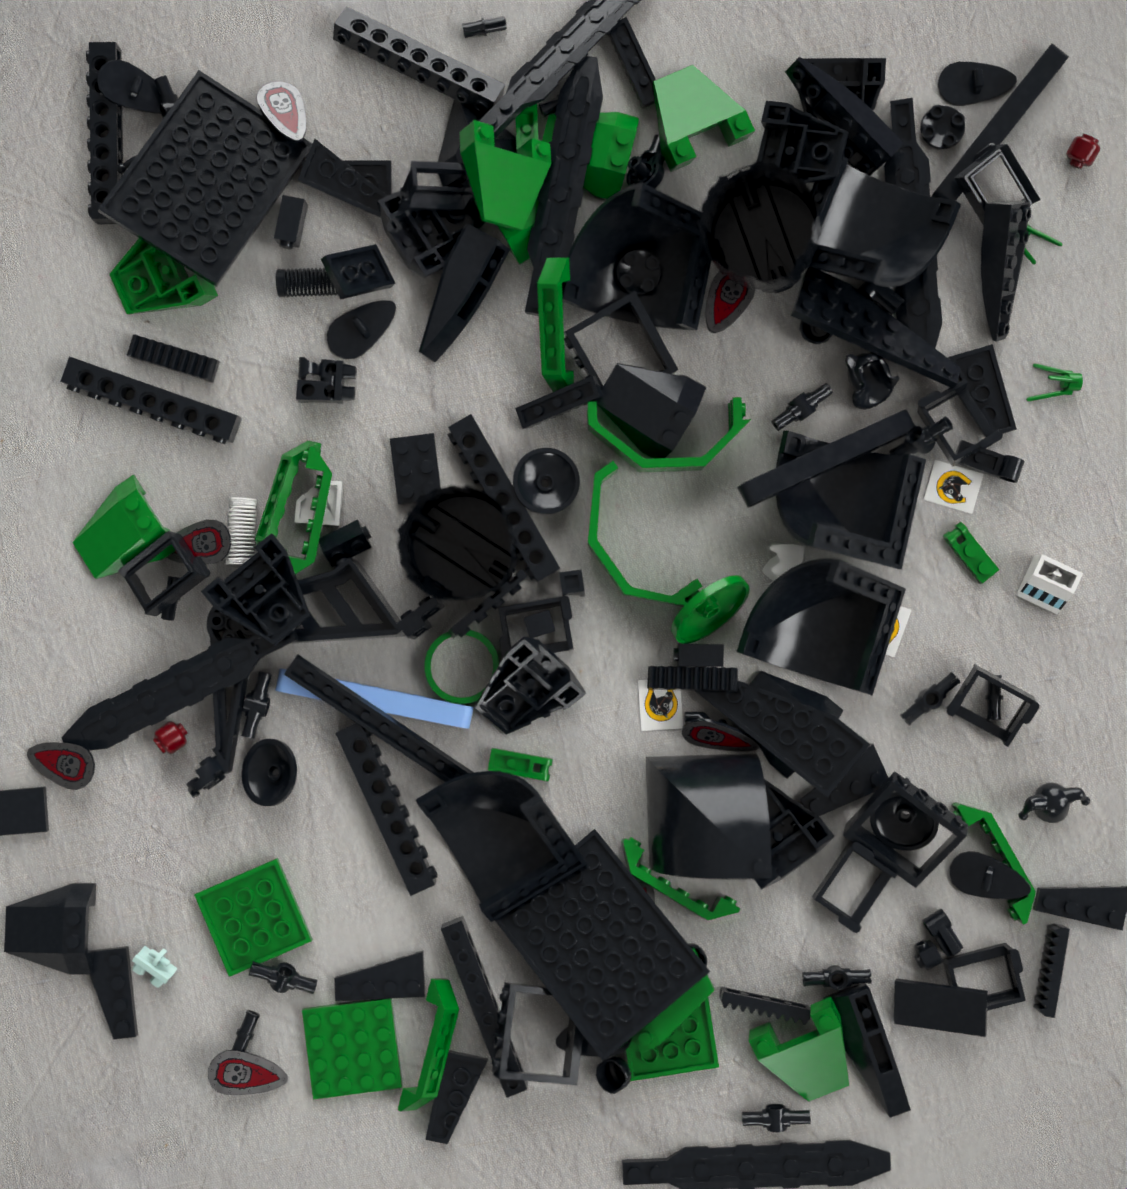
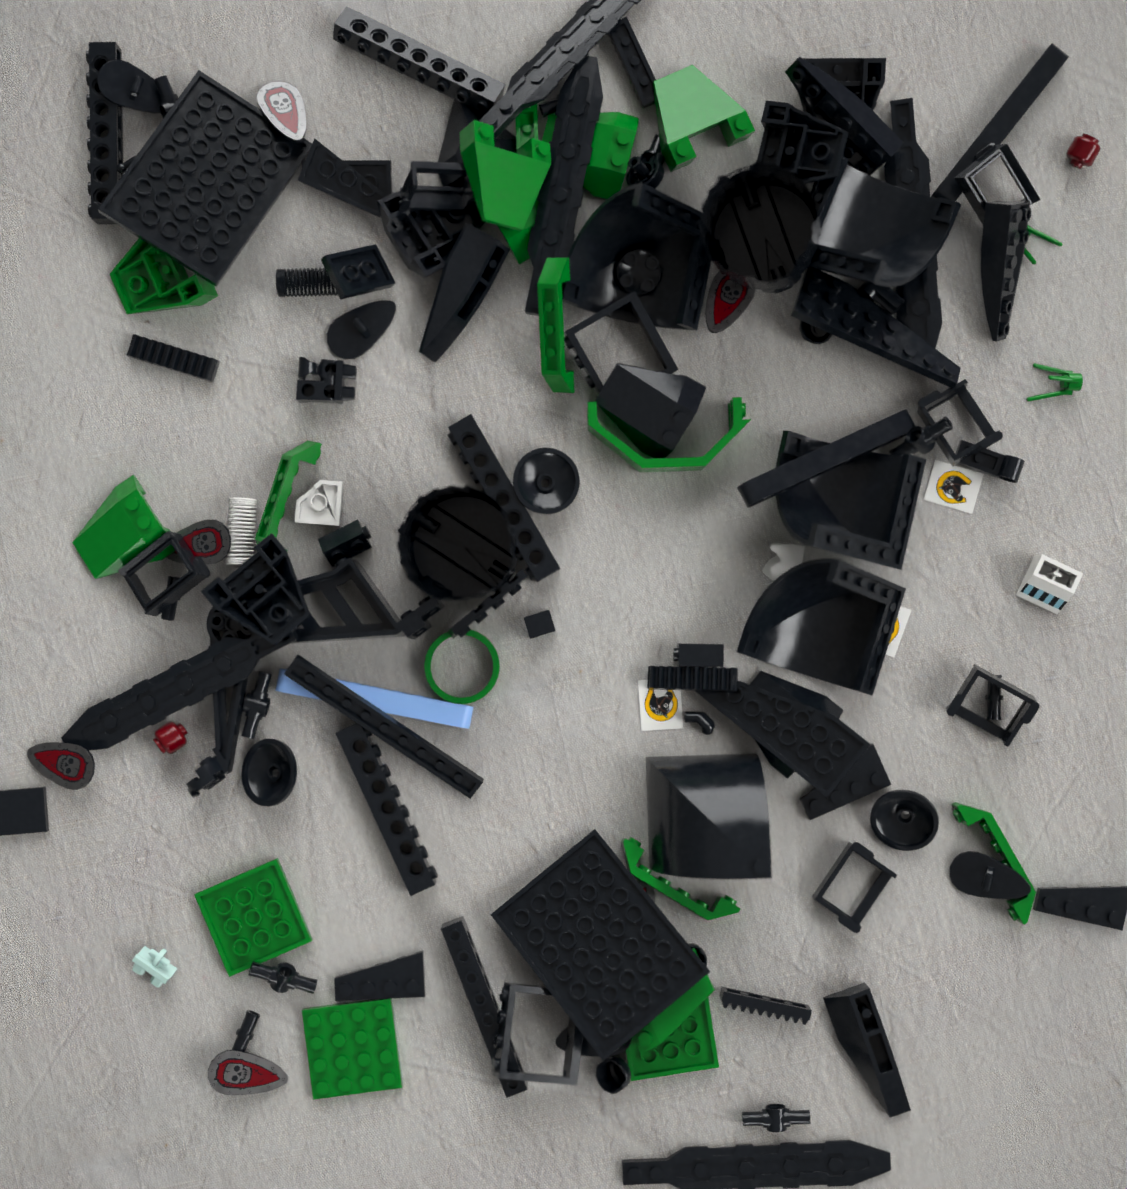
(53, 929): black wedge -> none
(78, 370): black brick -> none
(115, 990): black wing -> none
(290, 222): black brick -> none
(314, 461): green slope -> none
(414, 466): black plate -> none
(442, 995): green slope -> none
(455, 1089): black wing -> none
(484, 26): black axle -> none
(501, 837): black panel -> none
(519, 764): green plate -> none
(528, 686): black wedge -> none
(559, 402): black gear -> none
(562, 601): black piece -> none
(572, 583): black panel -> none
(677, 599): green panel -> none
(710, 609): green dish -> none
(717, 735): shield -> none
(794, 834): black wedge -> none
(802, 407): black pin -> none
(810, 1063): green wedge -> none
(825, 977): black pin -> none
(869, 379): black hair -> none
(886, 854): black window -> none
(927, 954): black plate -> none
(939, 692): black pin -> none
(940, 928): black piece -> none
(940, 1007): black tile -> none
(942, 127): black dish -> none
(971, 553): green plate -> none
(973, 82): black shield -> none
(986, 386): black wing -> none
(1013, 965): black piece -> none
(1052, 802): black piece -> none
(1053, 970): black gear -> none

